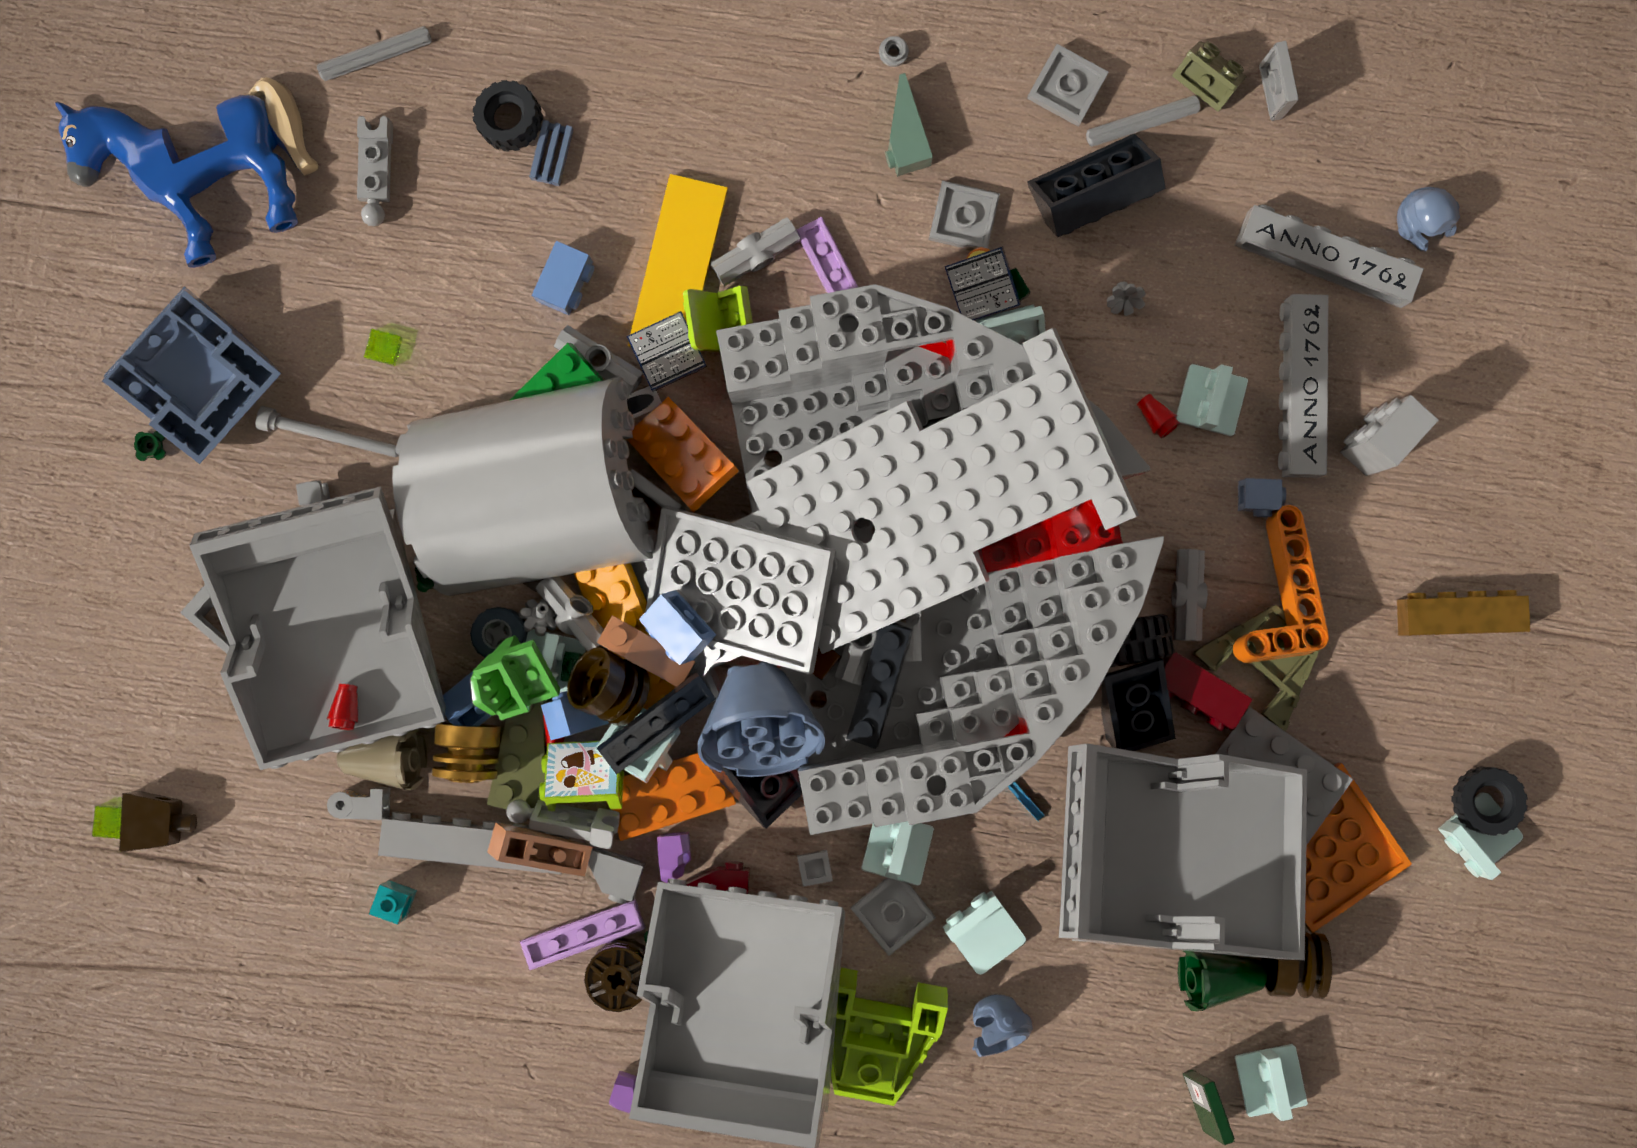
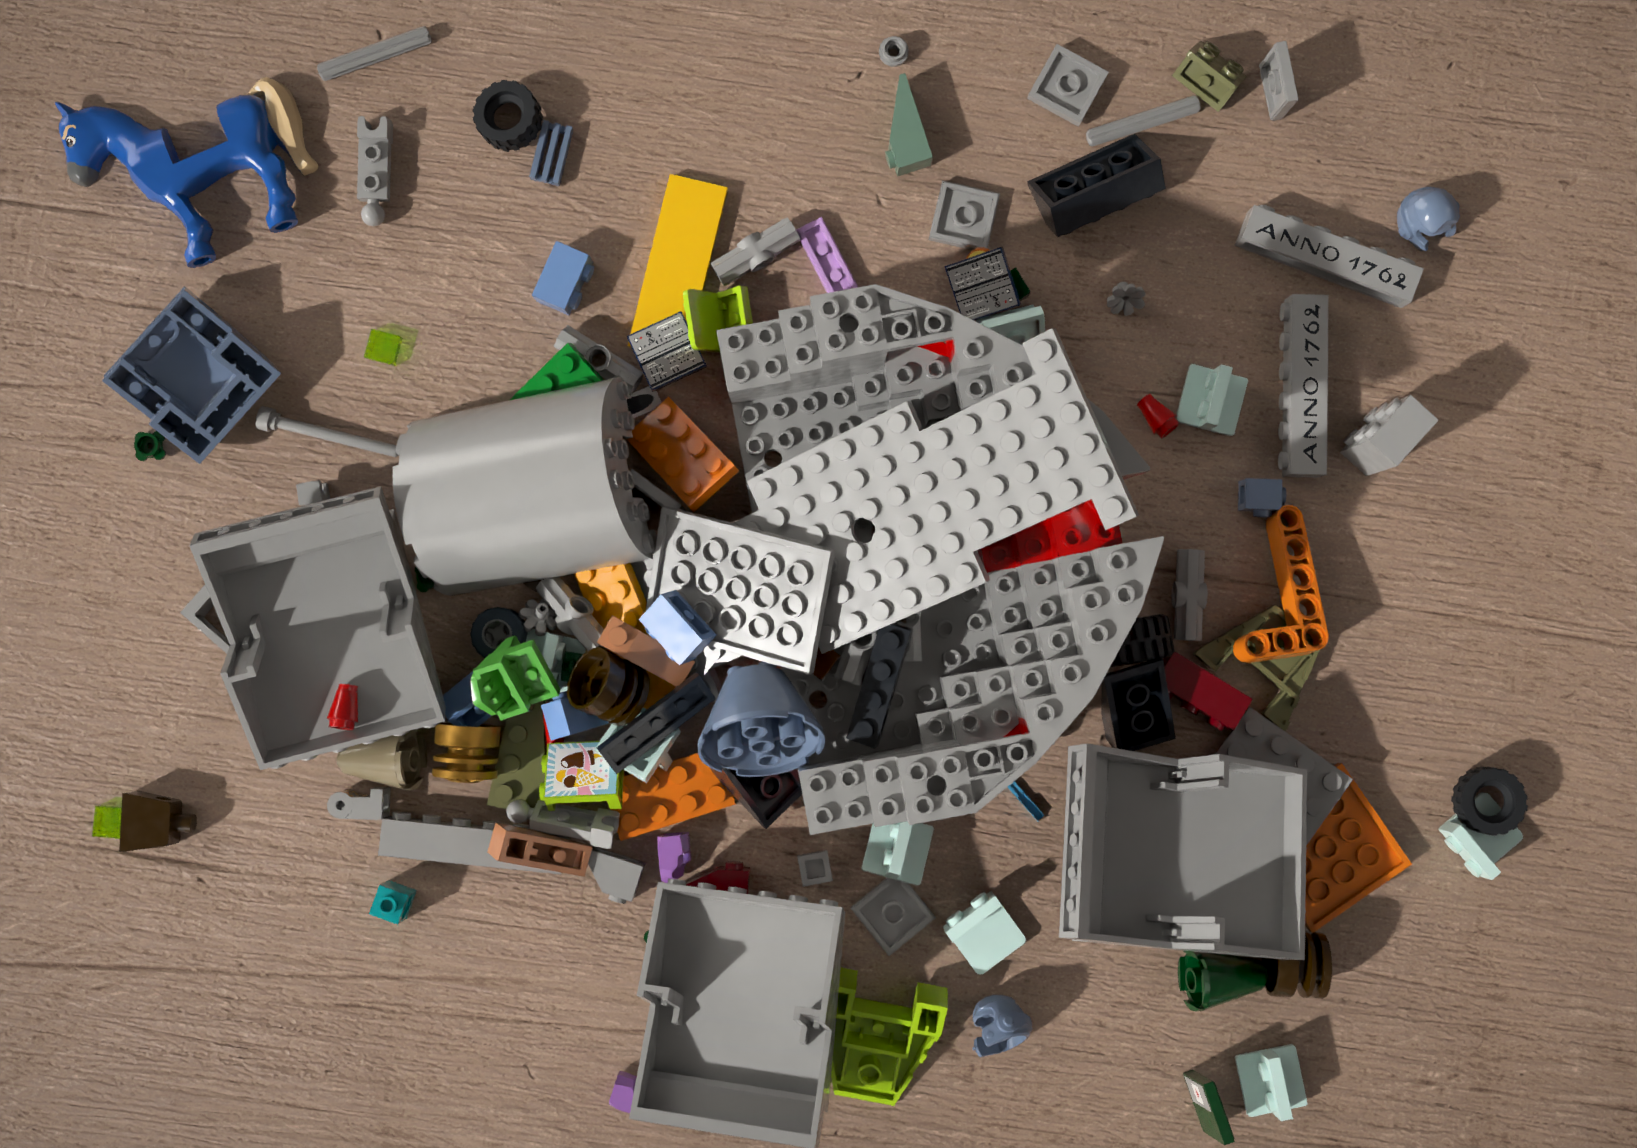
(582, 934): lavender tile -> none
(618, 955): dark brown wheel -> none
(1463, 615): pearl gold brick -> none

